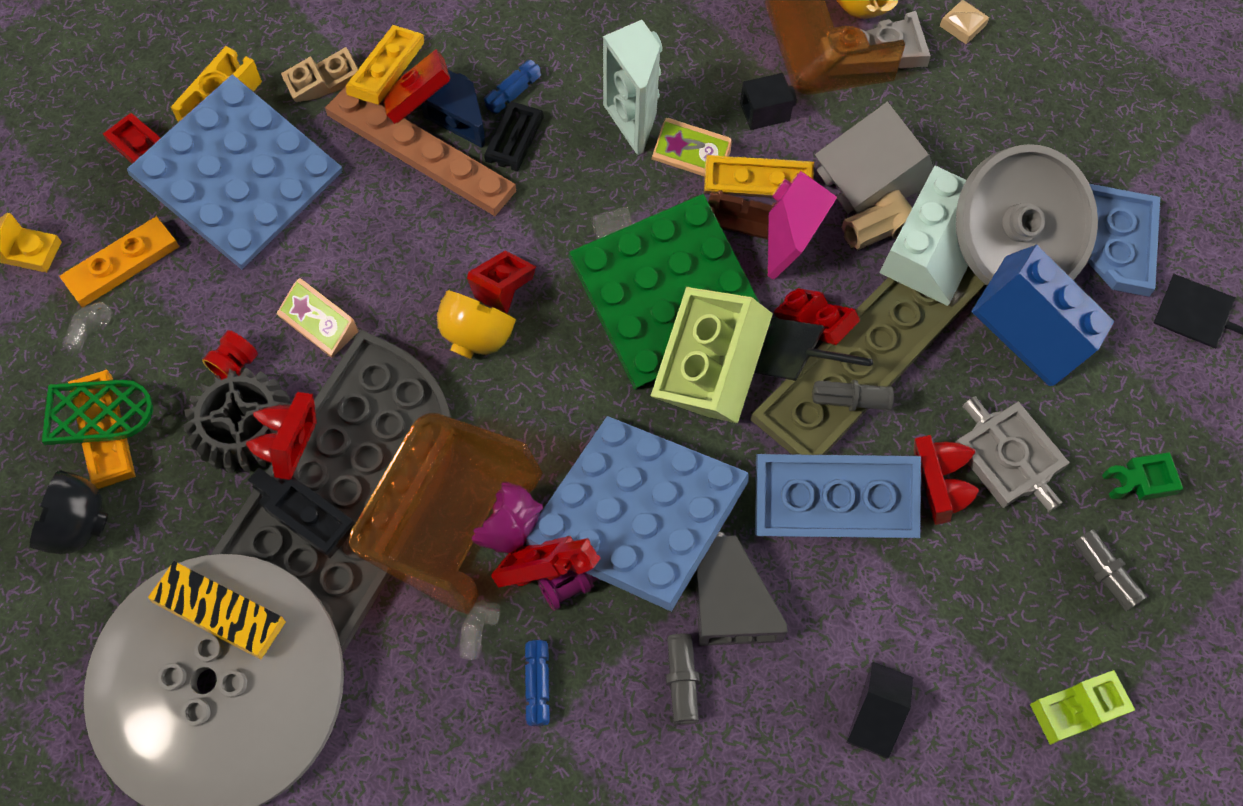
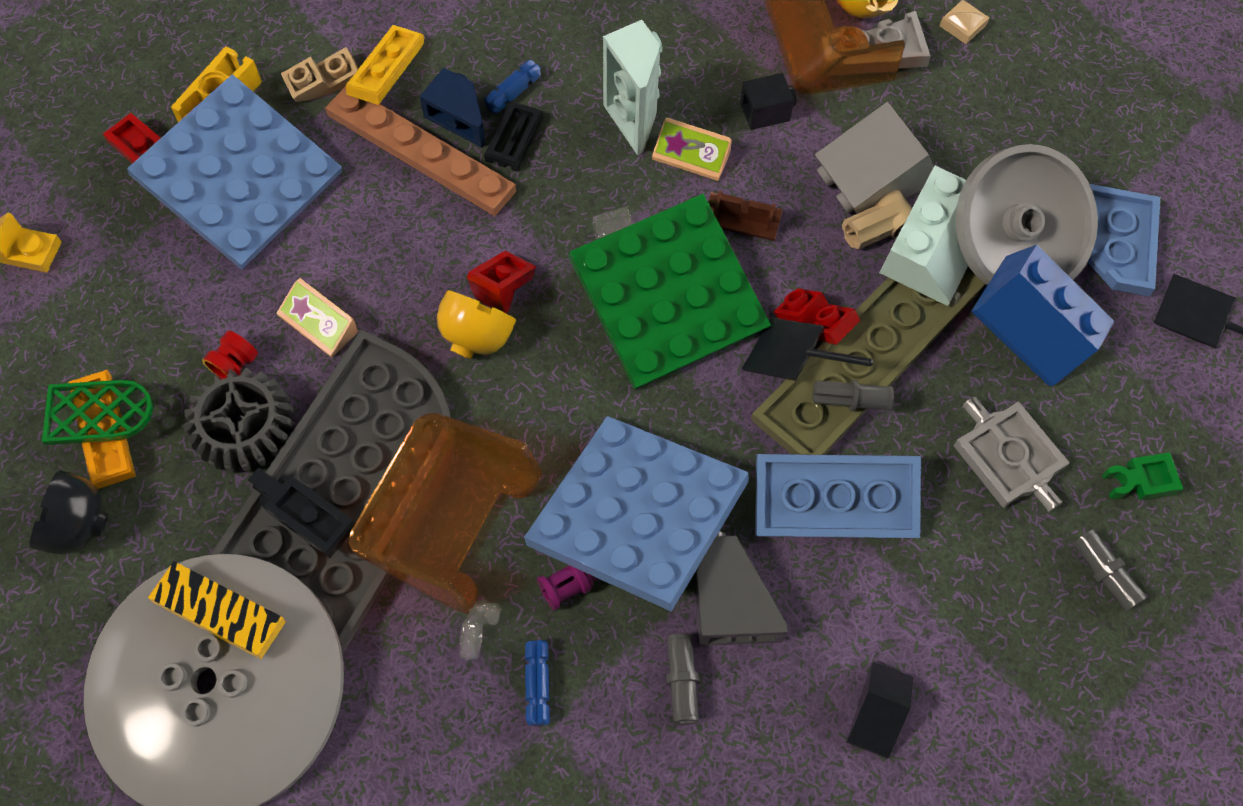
(85, 322): clear arm -> none
(119, 261): light orange plate -> none
(293, 427): red tile -> none
(416, 86): red plate -> none
(511, 521): magenta hair -> none
(545, 561): red hinge -> none
(712, 353): yellowish green slope -> none
(750, 175): yellow tile -> none
(794, 220): dark pink slope -> none
(937, 460): red tile -> none
(1082, 707): lime slope -> none

